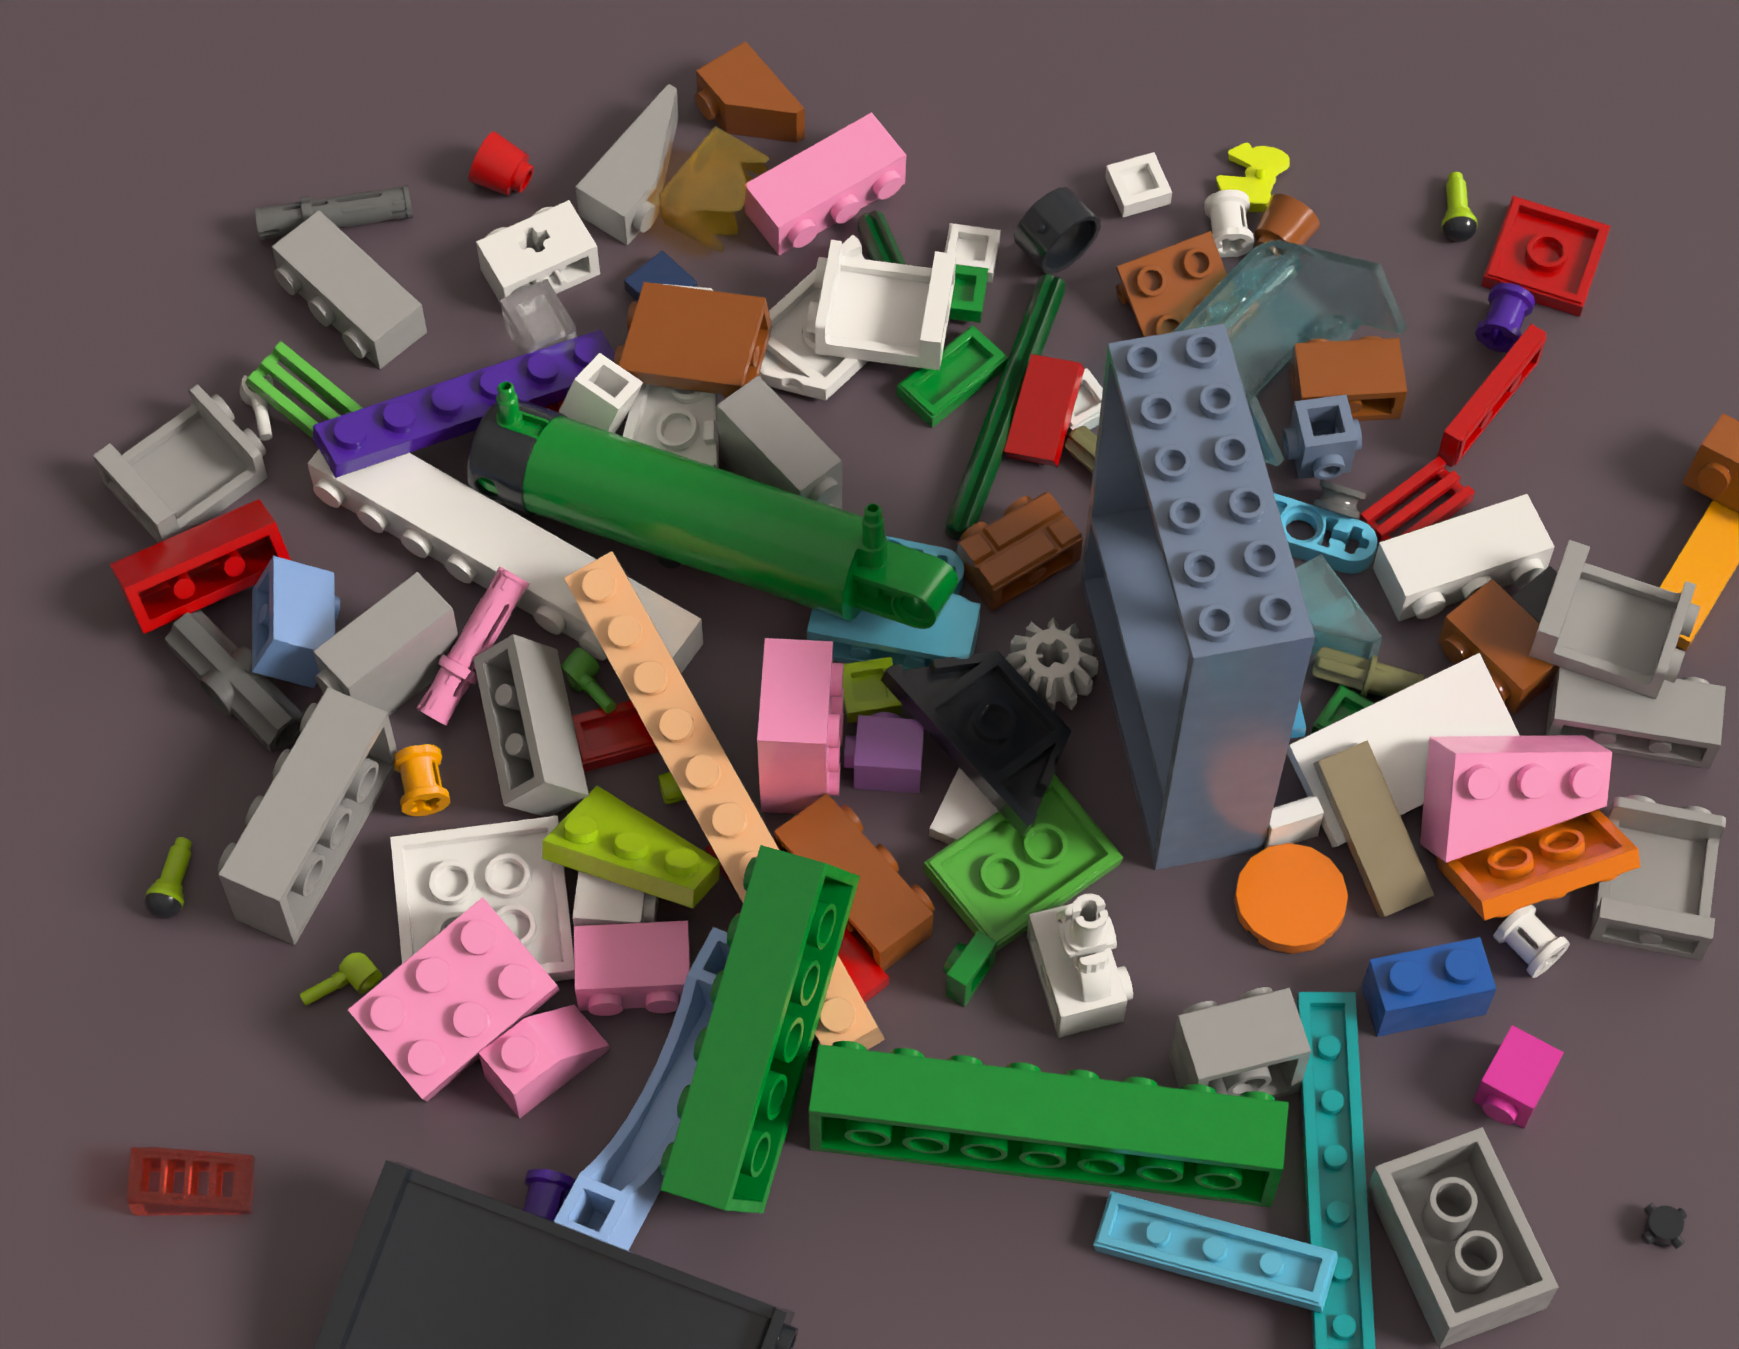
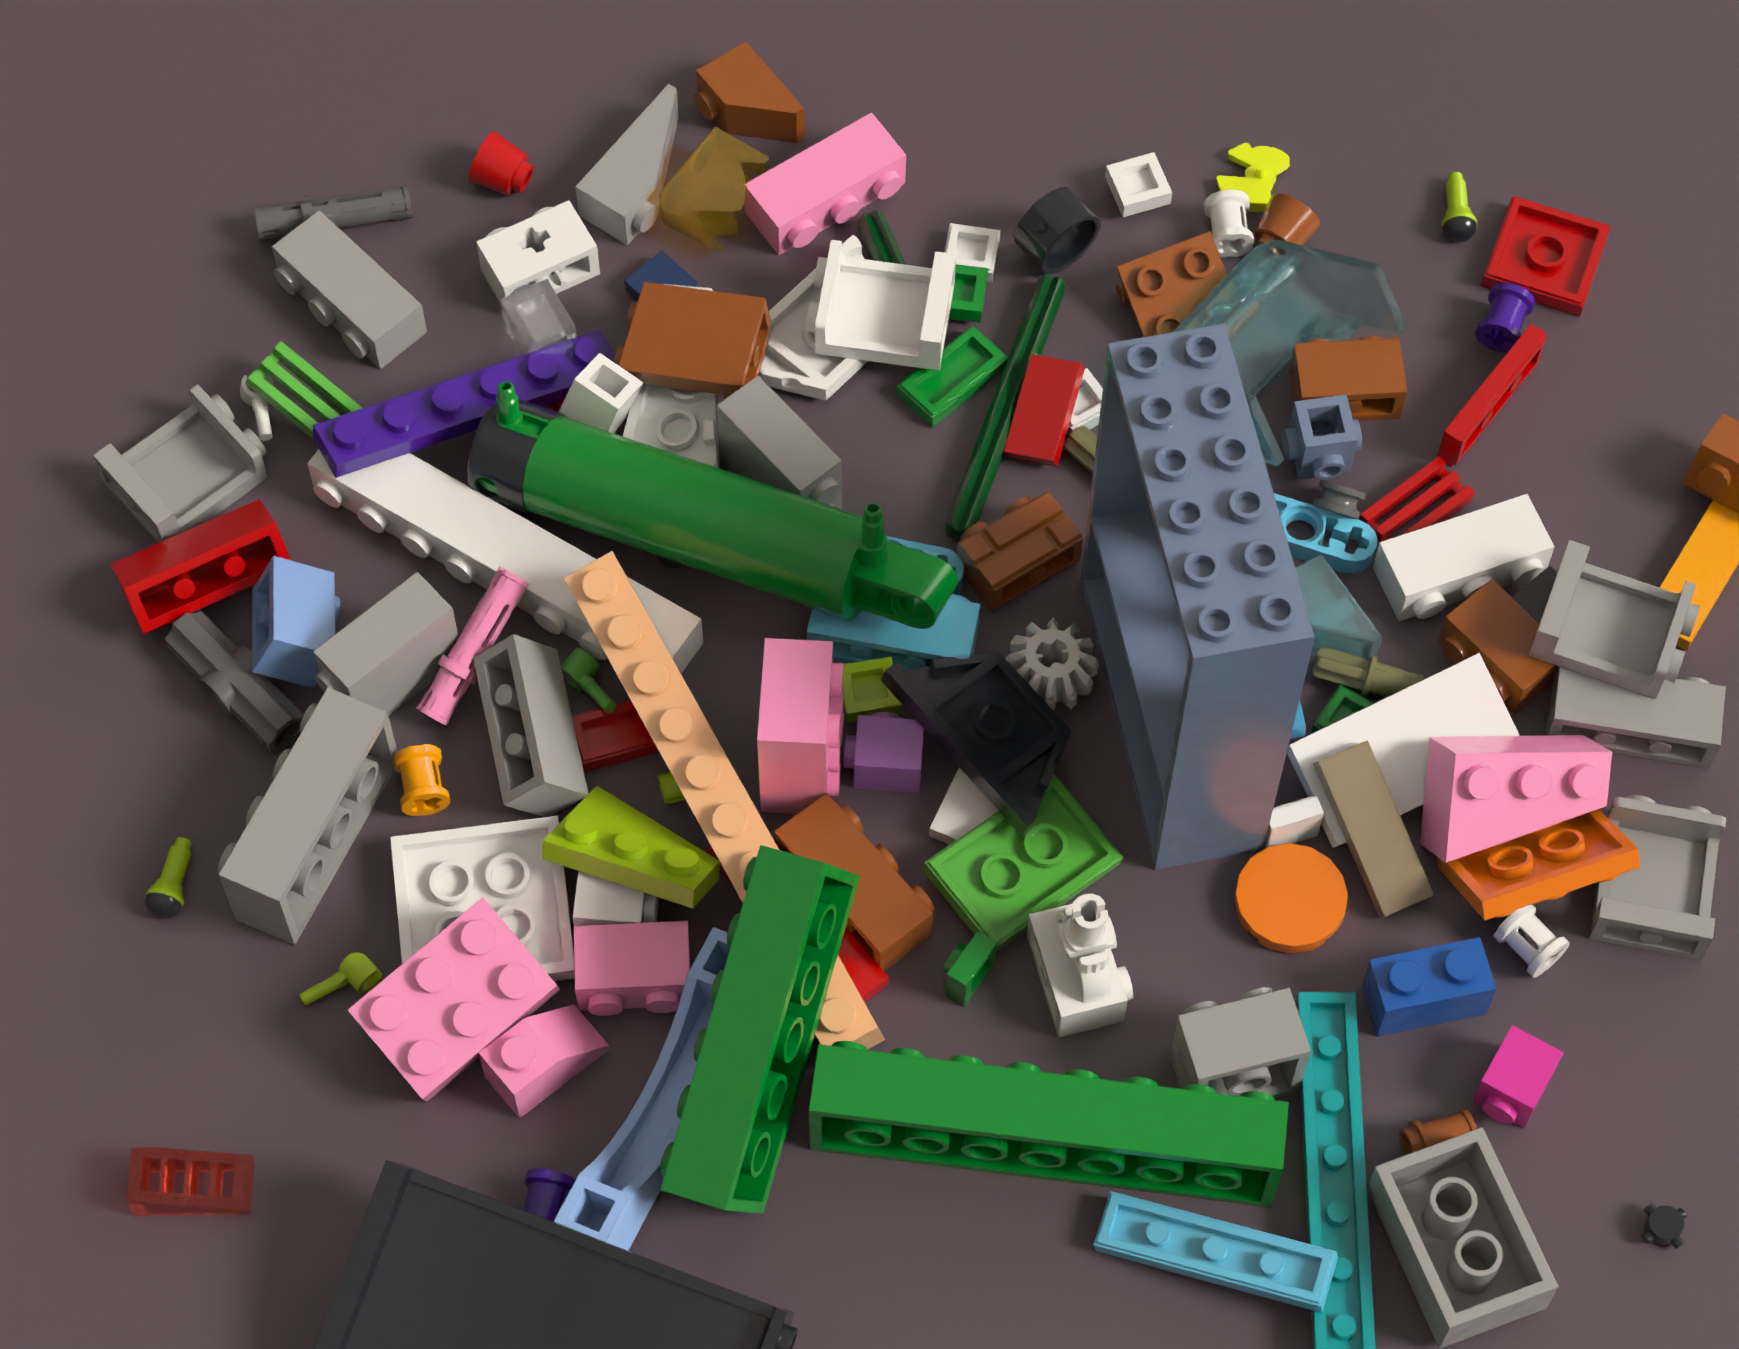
(1429, 1133): none -> dark orange pin

